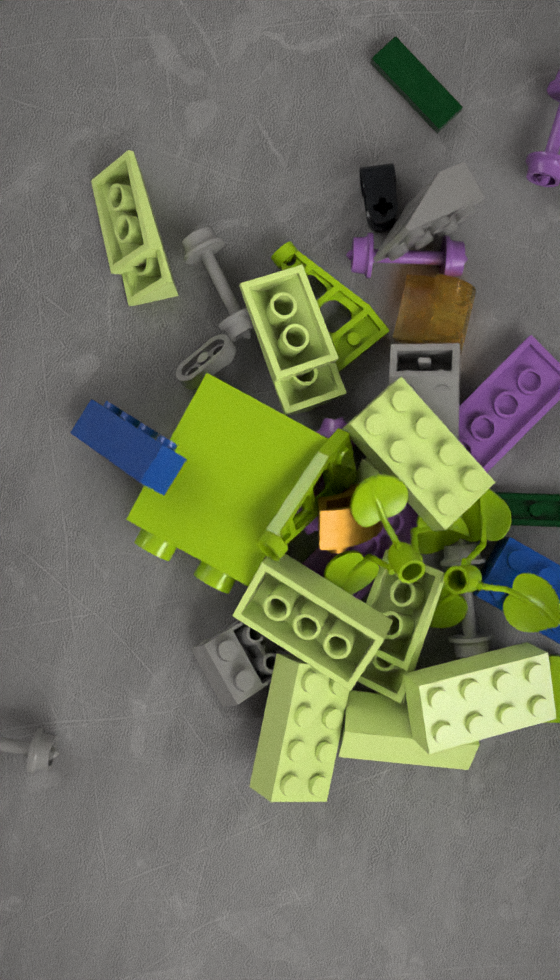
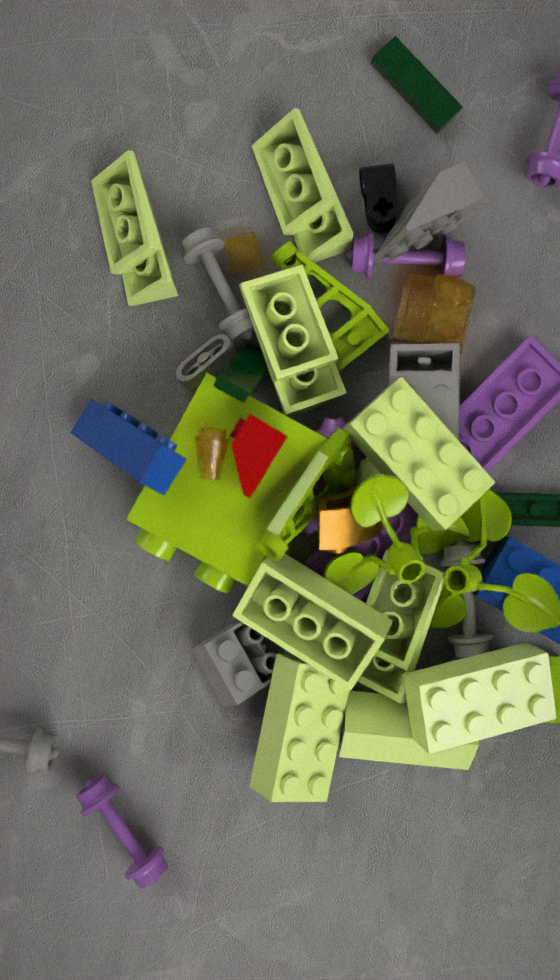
(147, 865): none -> medium lavender piece
(211, 451): none -> clear yellow cone
(243, 252): none -> clear yellow tile
(243, 373): none -> dark green tile
(254, 450): none -> red slope
(302, 189): none -> yellowish green slope

